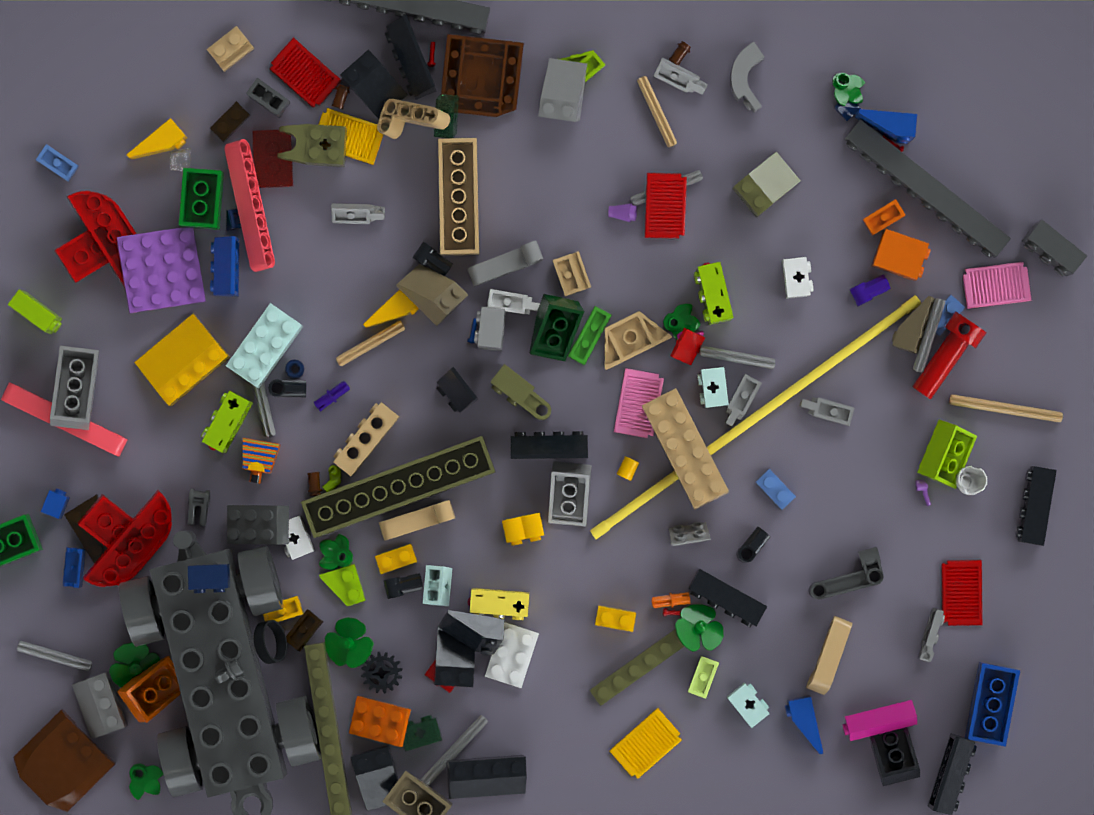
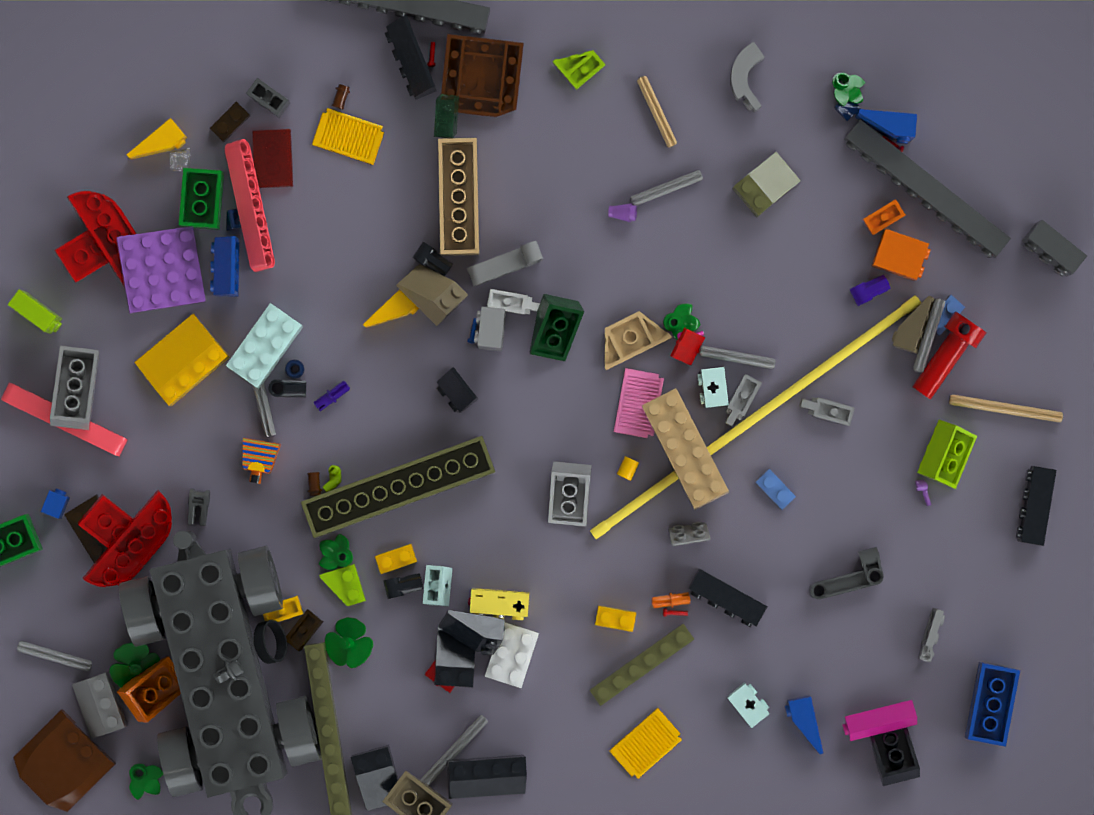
(57, 162): medium blue plate -> none
(74, 567): blue hinge -> none
(208, 577): dark blue brick -> none
(226, 422): lime piece -> none
(230, 48): tan plate -> none
(258, 524): dark grey brick -> none
(304, 73): red window -> none
(304, 543): white brick -> none
(309, 141): olive brick -> none
(356, 213): light grey hinge -> none
(370, 343): tan axle -> none
(372, 82): black slope -> none
(379, 721): orange plate -> none
(383, 681): black gear -> none
(388, 419): tan brick -> none
(398, 112): tan beam -> none
(417, 520): tan beam -> none
(432, 733): clear green brick -> none
(518, 391): olive brick -> none
(523, 528): yellow brick -> none
(549, 447): black slope -> none
(563, 90): light grey slope -> none
(571, 273): tan plate -> none
(589, 335): bright green tile -> none
(665, 205): red window -> none
(679, 77): light grey hinge -> none
(680, 53): reddish brown pin -> none
(695, 624): green piece -> none
(703, 677): yellowish green plate -> none
(713, 292): lime piece -> none
(754, 544): black piece -> none
(790, 269): white brick -> none
(830, 656): tan beam -> none
(951, 774): black slope -> none
(962, 592): red window -> none
(971, 480): white hair -> none
(996, 285): bright pink window -> none

